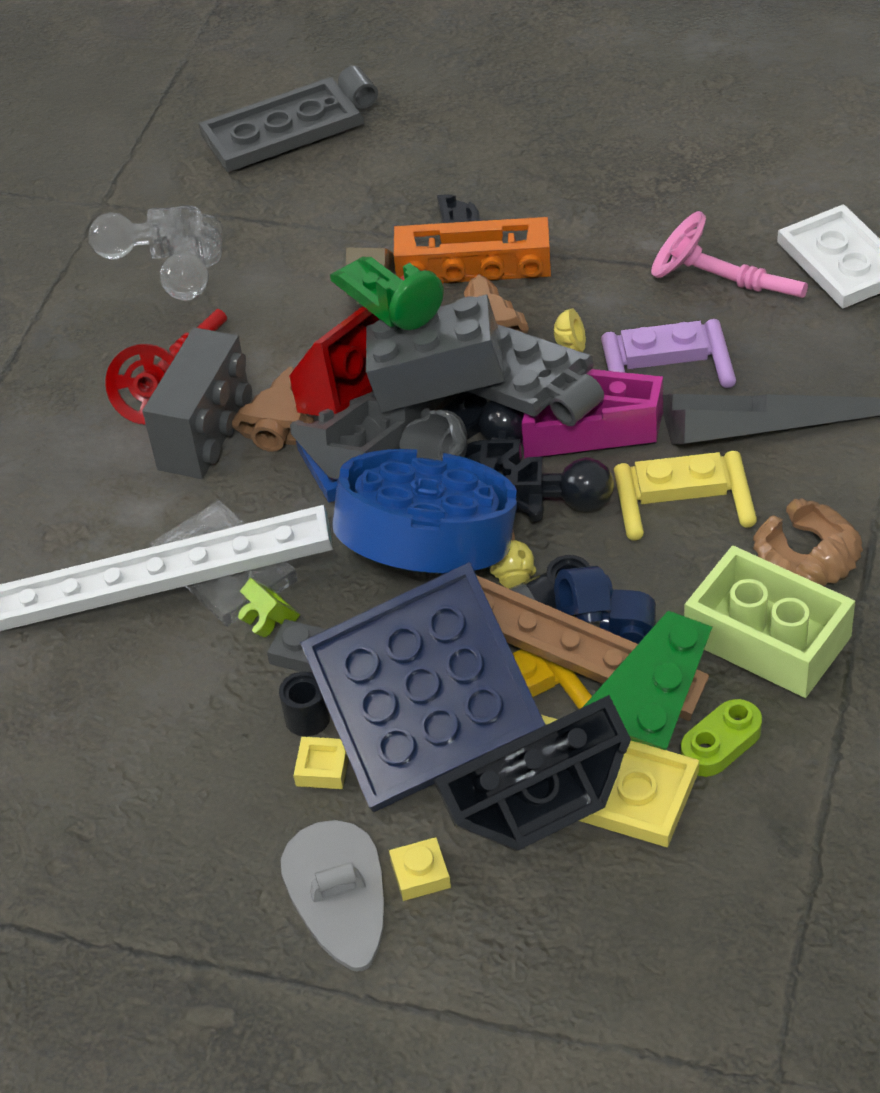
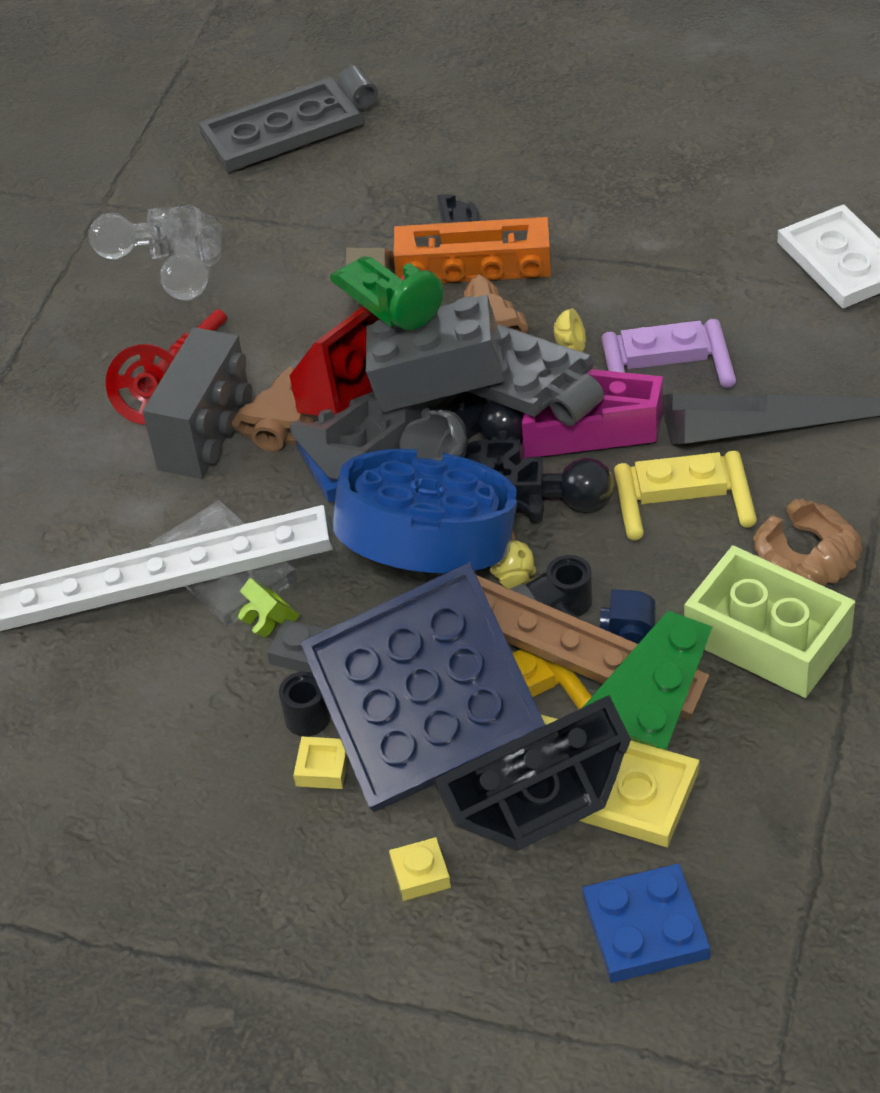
(337, 889): light grey shield -> none
(583, 592): dark blue plate -> none
(645, 923): none -> blue plate
(685, 250): bright pink dish -> none
(726, 736): lime plate -> none

